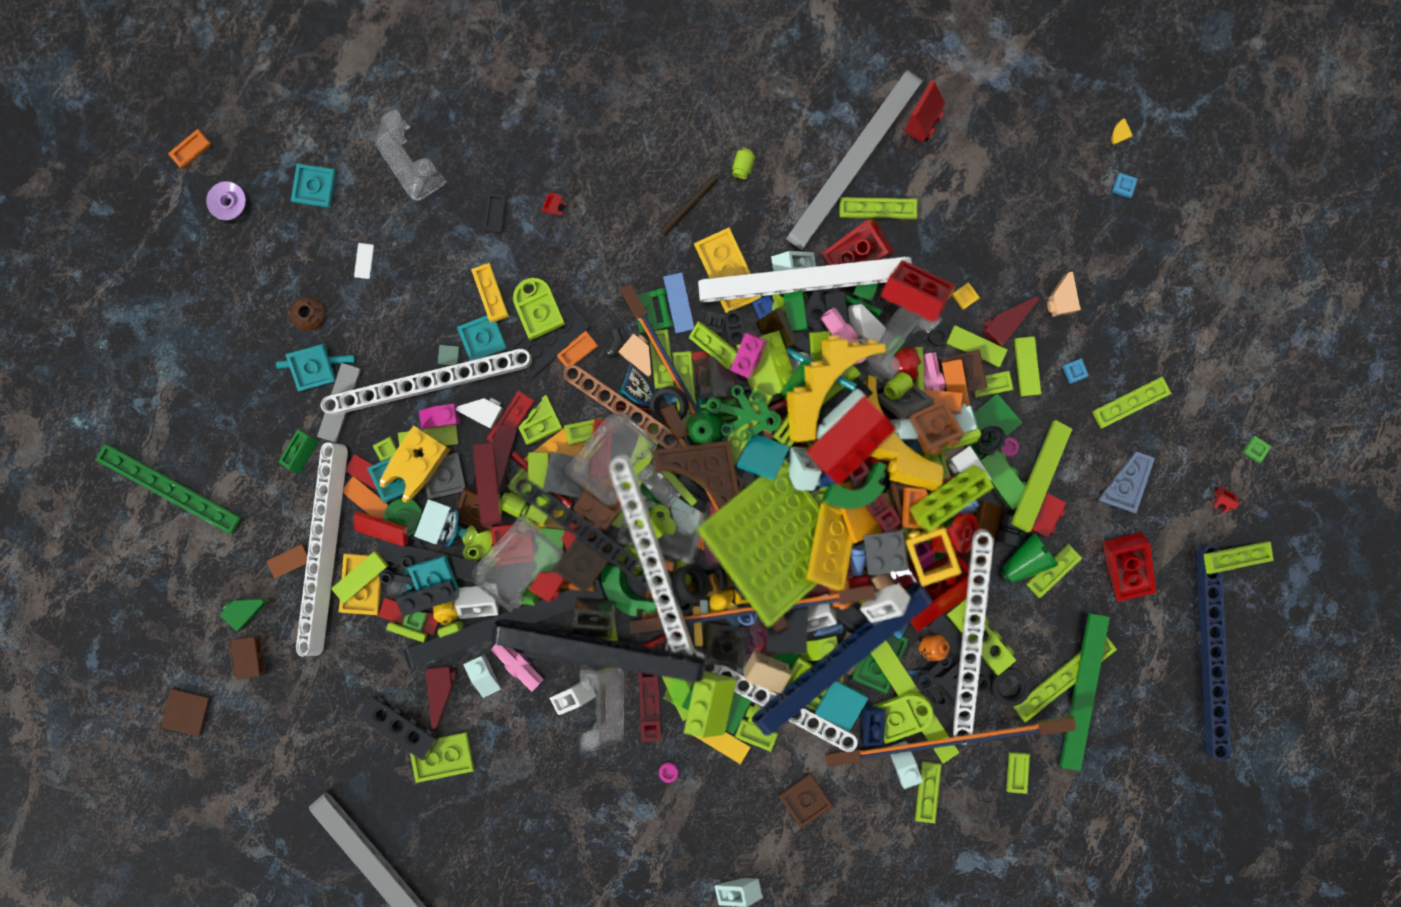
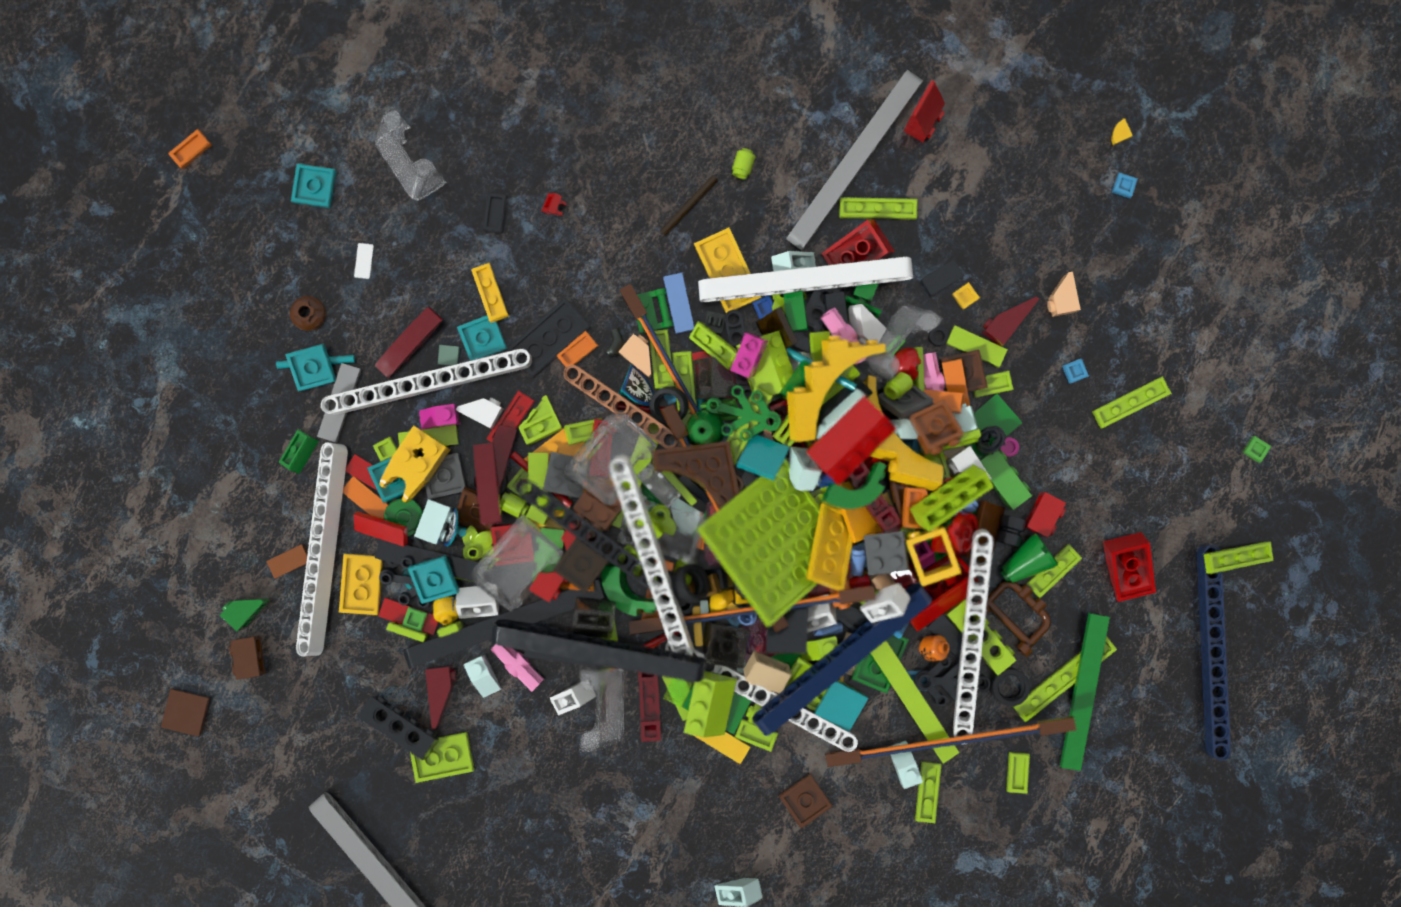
(168, 488): green tile -> none
(218, 197): lavender dish -> none
(360, 577): lime tile -> none
(408, 342): none -> dark red slope
(427, 597): black plate -> none
(529, 597): bright green tile -> none
(538, 309): lime tile -> none
(668, 772): dark pink tile -> none
(872, 725): dark blue slope -> none
(903, 717): lime tile -> none
(917, 291): red slope -> none
(1027, 366): lime tile -> none
(1037, 606): none -> reddish brown bar
(1041, 476): lime tile -> none
(1129, 484): sand blue wing -> none
(1227, 498): red tile -> none

